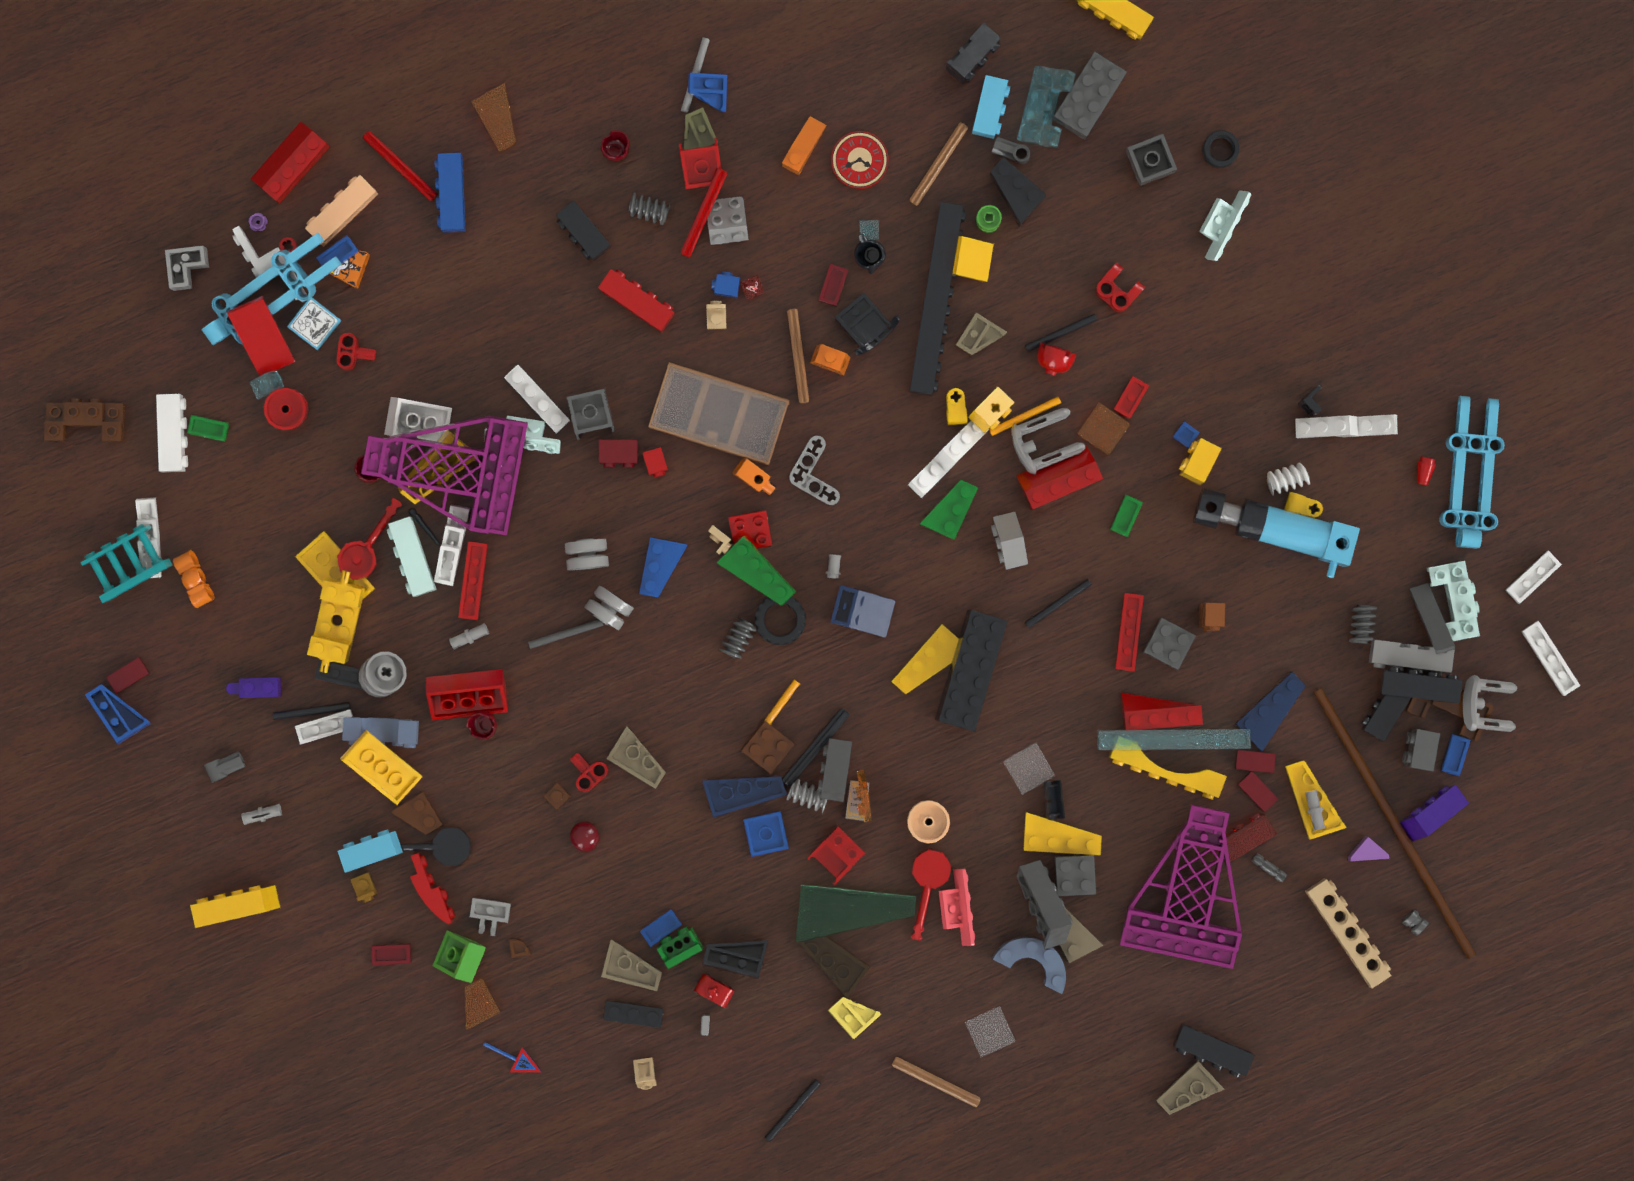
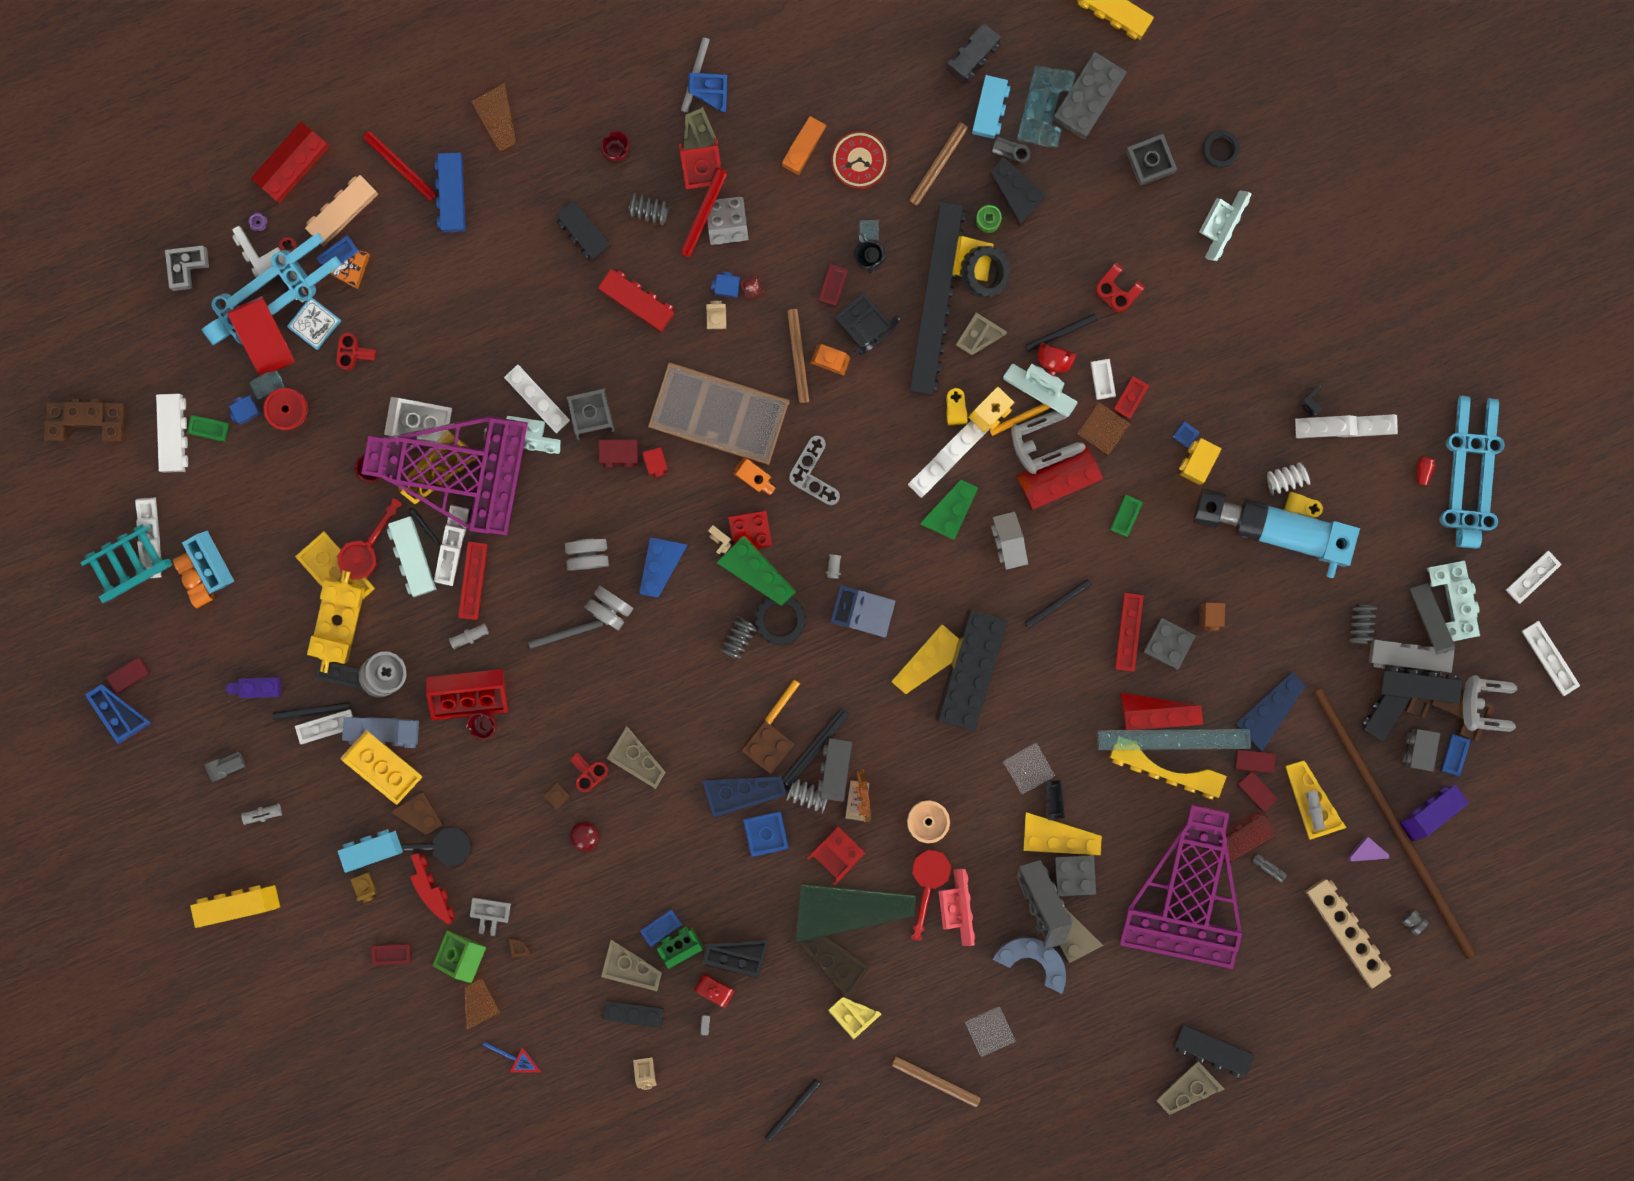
(208, 562): none -> medium azure brick
(243, 409): none -> blue brick
(1002, 270): none -> black tyre
(1041, 387): none -> light aqua bracket
(1103, 379): none -> white tile

